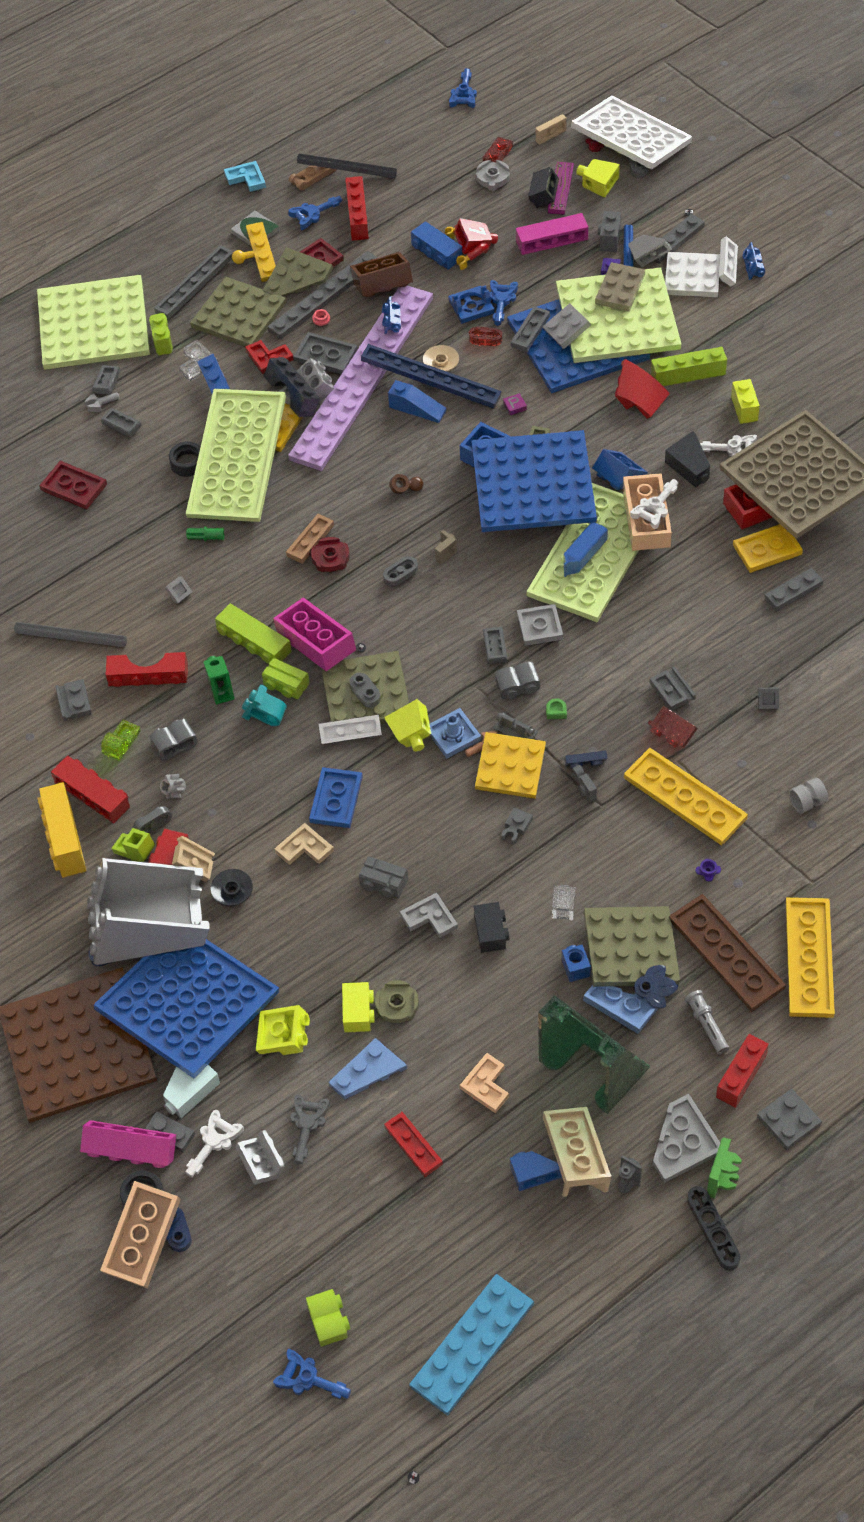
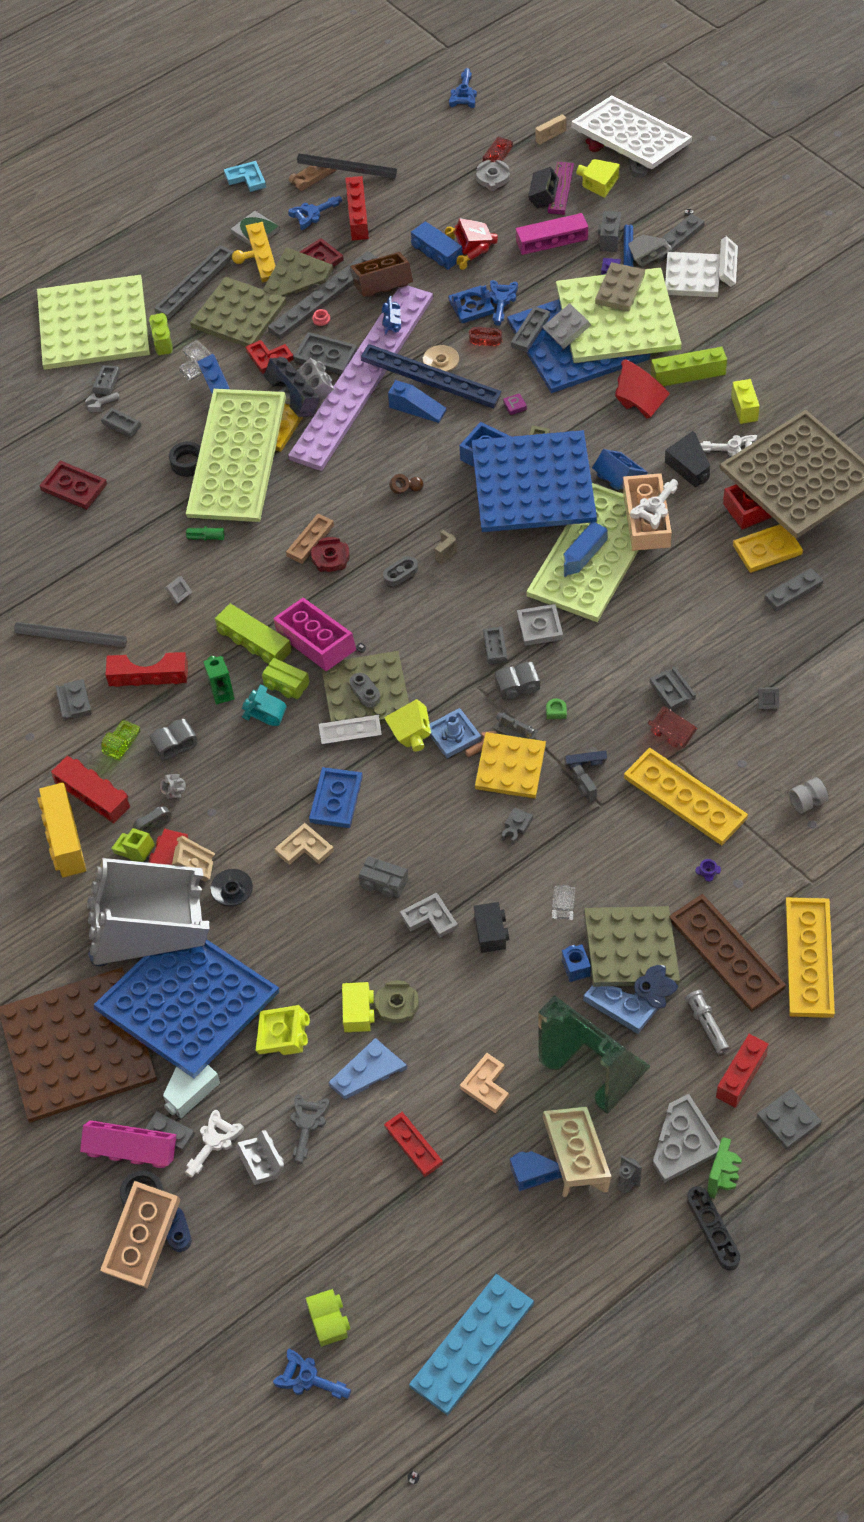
(753, 261): blue hinge -> none

